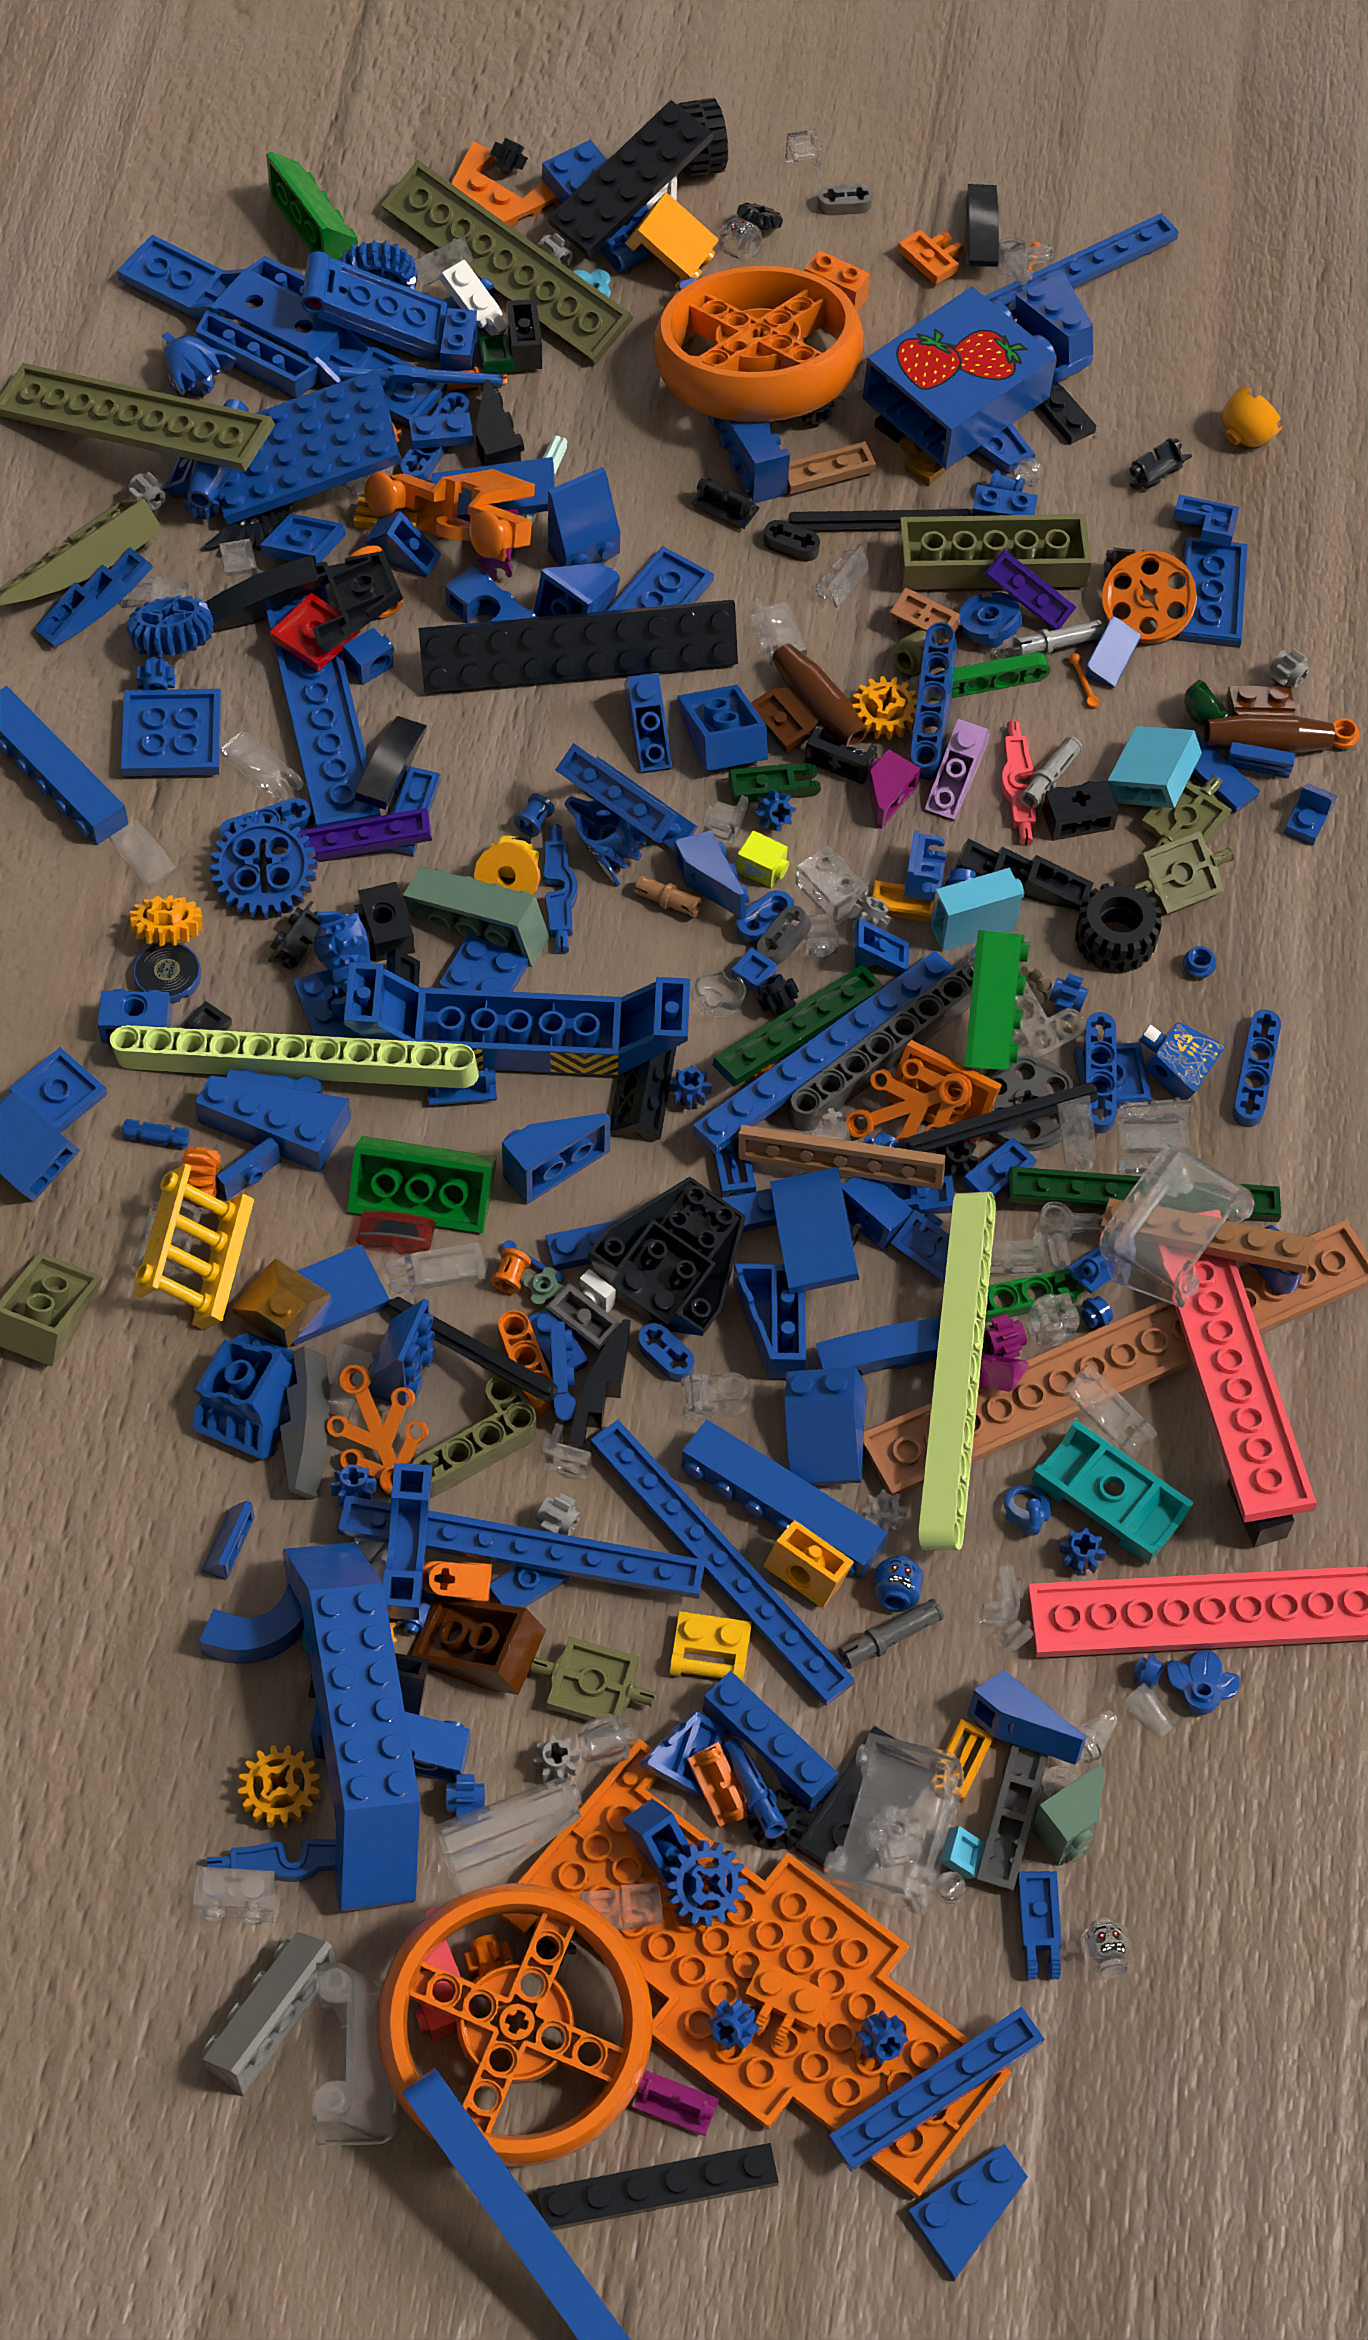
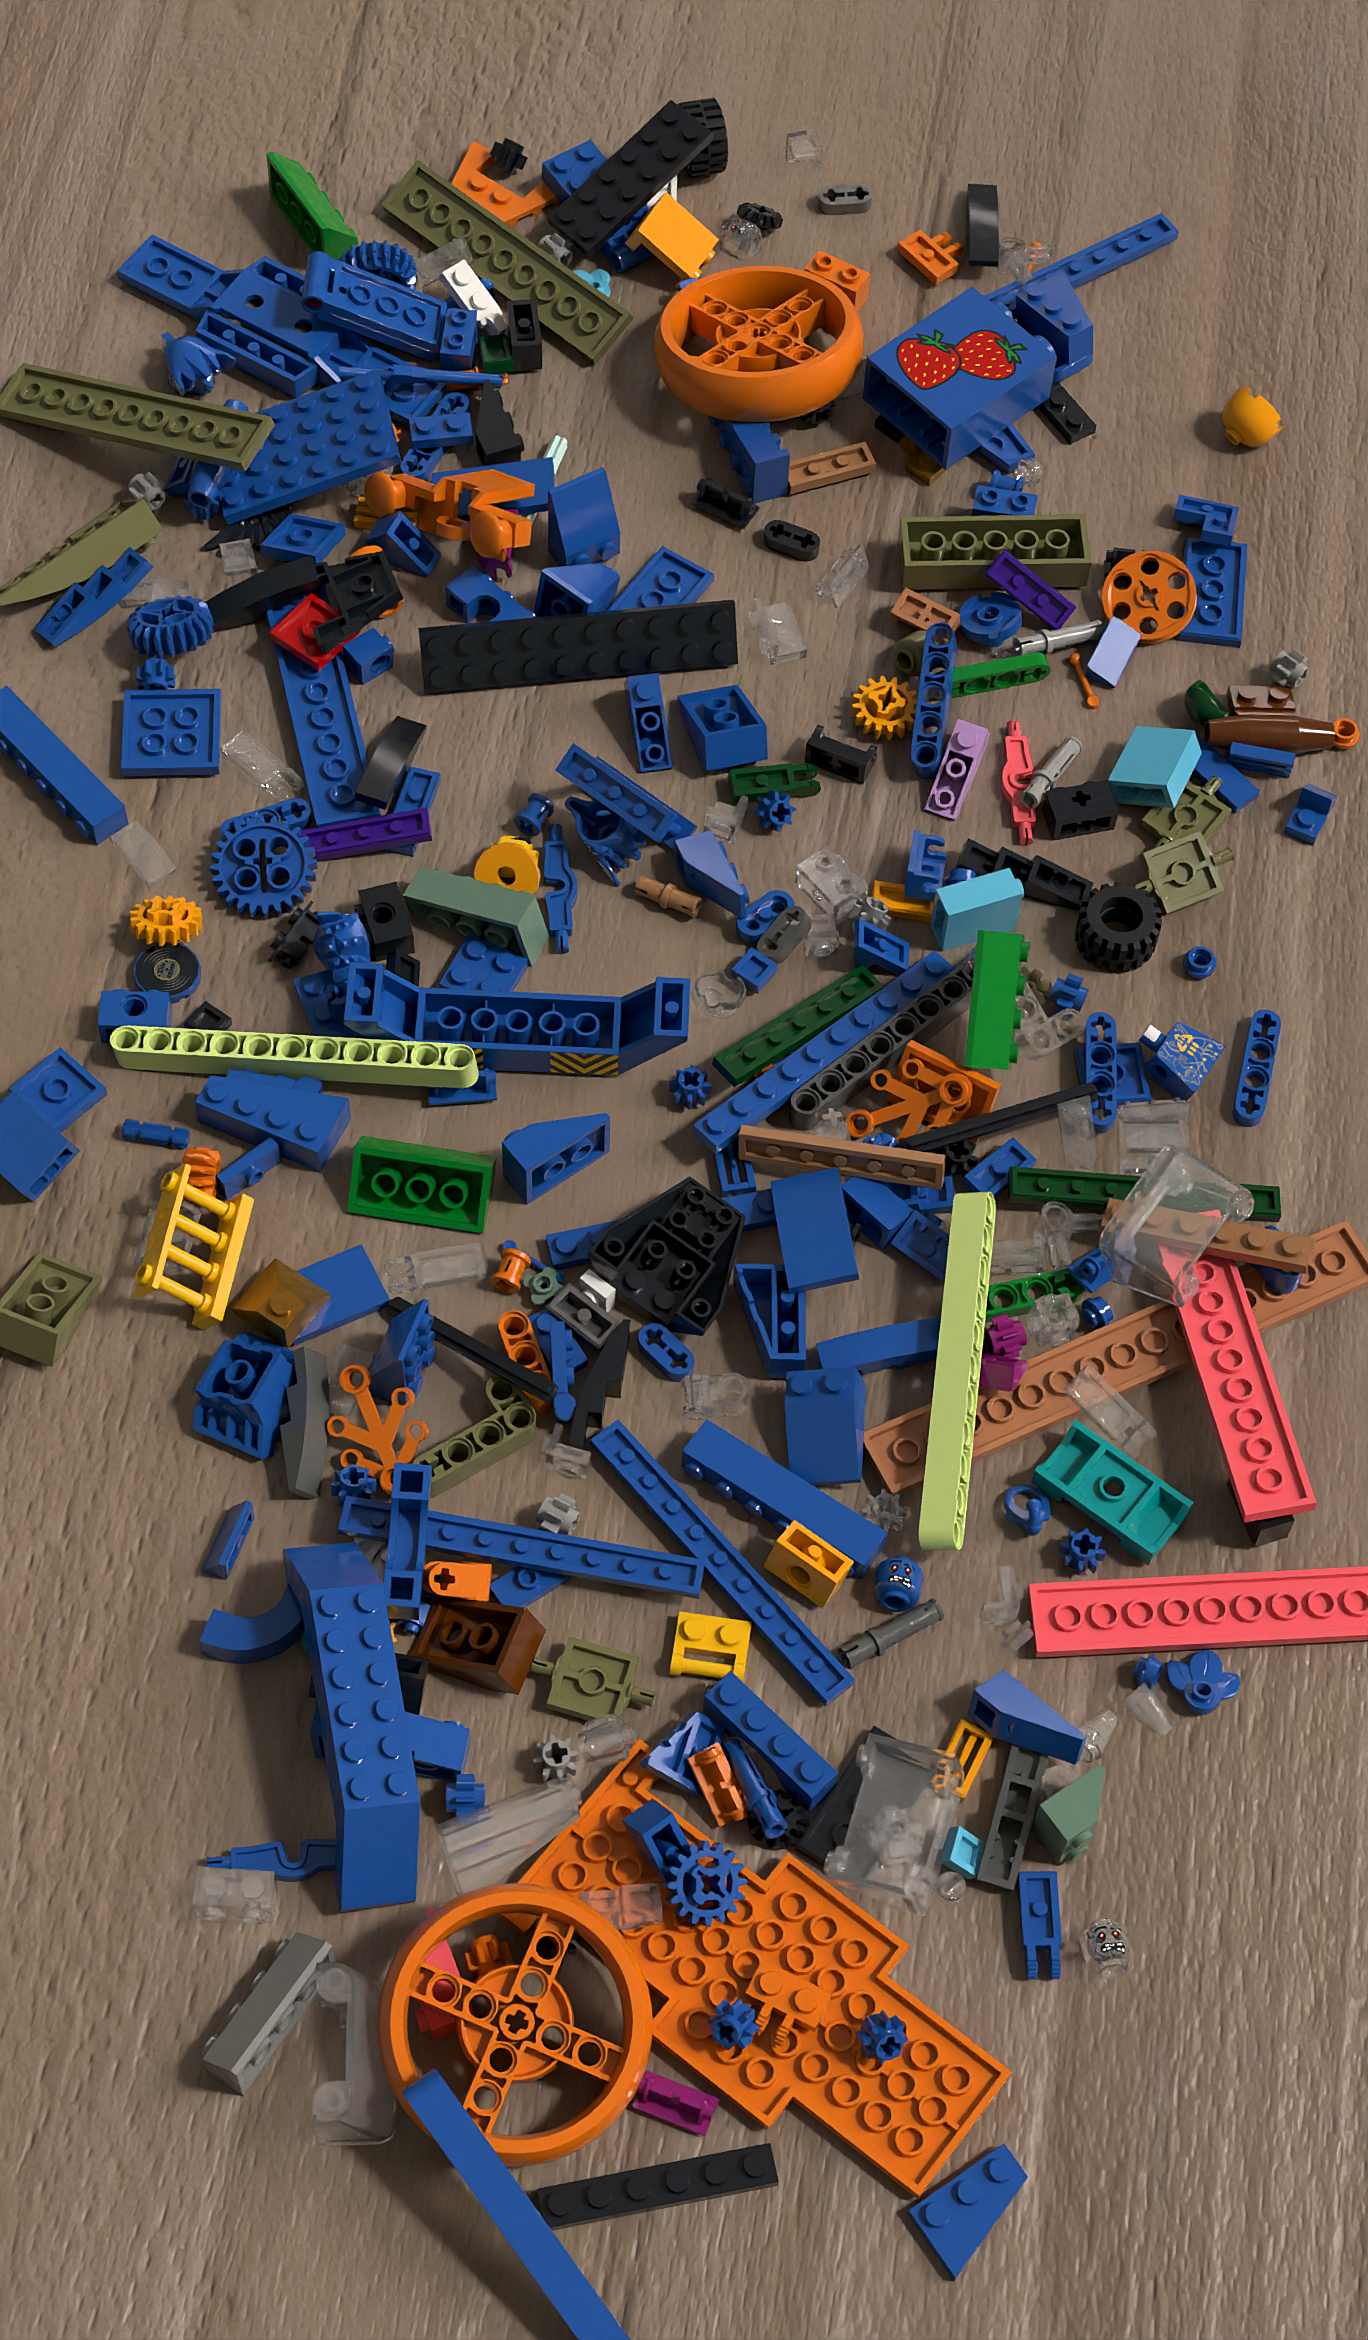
(268, 1774): light orange gear -> none
(398, 1230): clear red slope -> none
(646, 1099): black fence -> none
(762, 859): neon yellow brick -> none
(777, 994): black gear -> none
(807, 701): reddish brown plate -> none
(863, 519): black axle -> none
(890, 785): magenta slope -> none
(936, 2089): blue plate -> none
(1019, 1089): dark grey wedge -> none
(1169, 460): black hinge -> none

